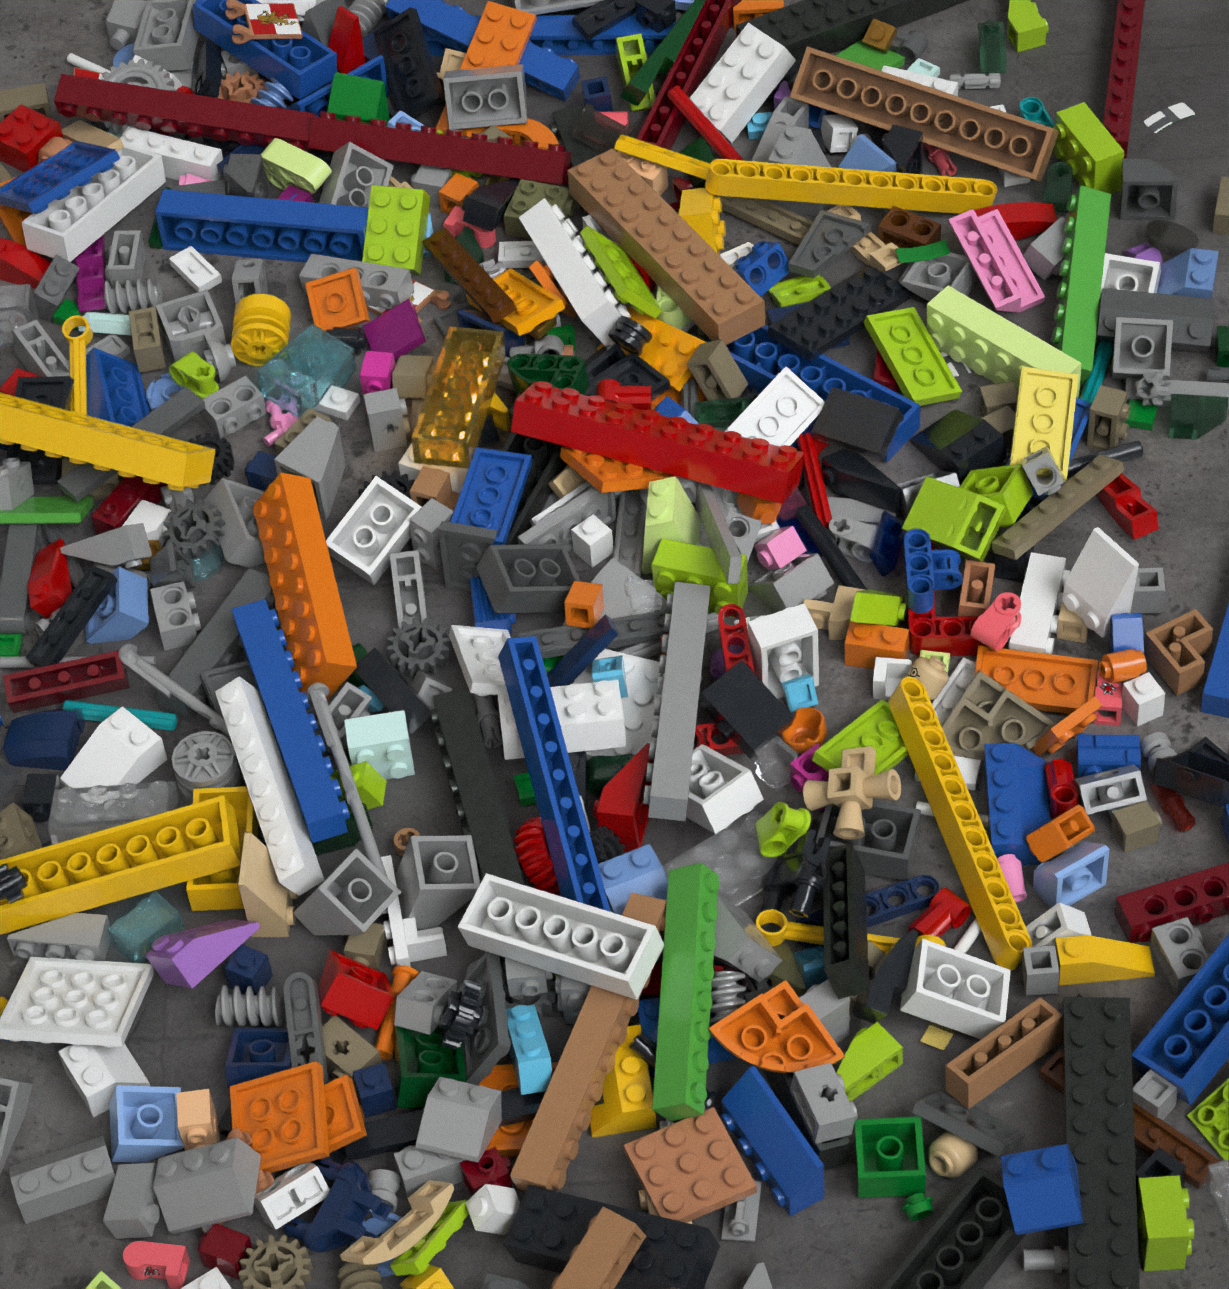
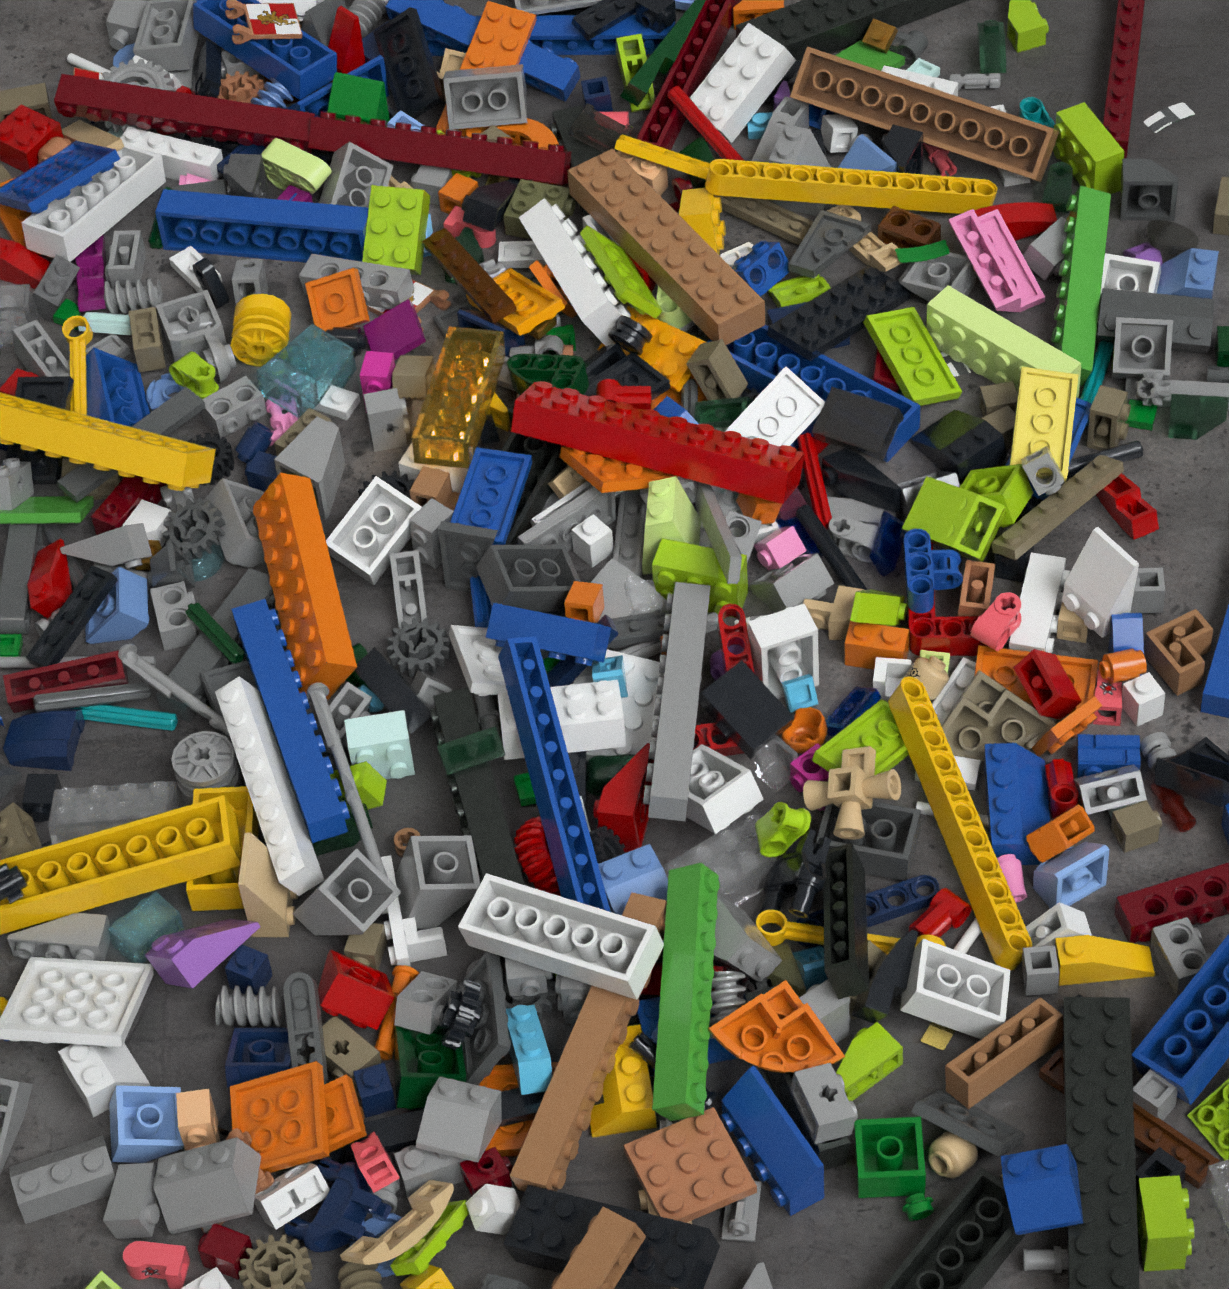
(91, 697): none -> dark grey axle
(116, 754): white slope -> none
(210, 281): none -> black beam
(215, 633): none -> dark green axle
(253, 440): none -> dark blue brick
(374, 1162): none -> coral leg
(471, 750): none -> clear green slope
(554, 633): none -> blue brick
(851, 708): none -> clear blue plate
(1047, 684): none -> red brick

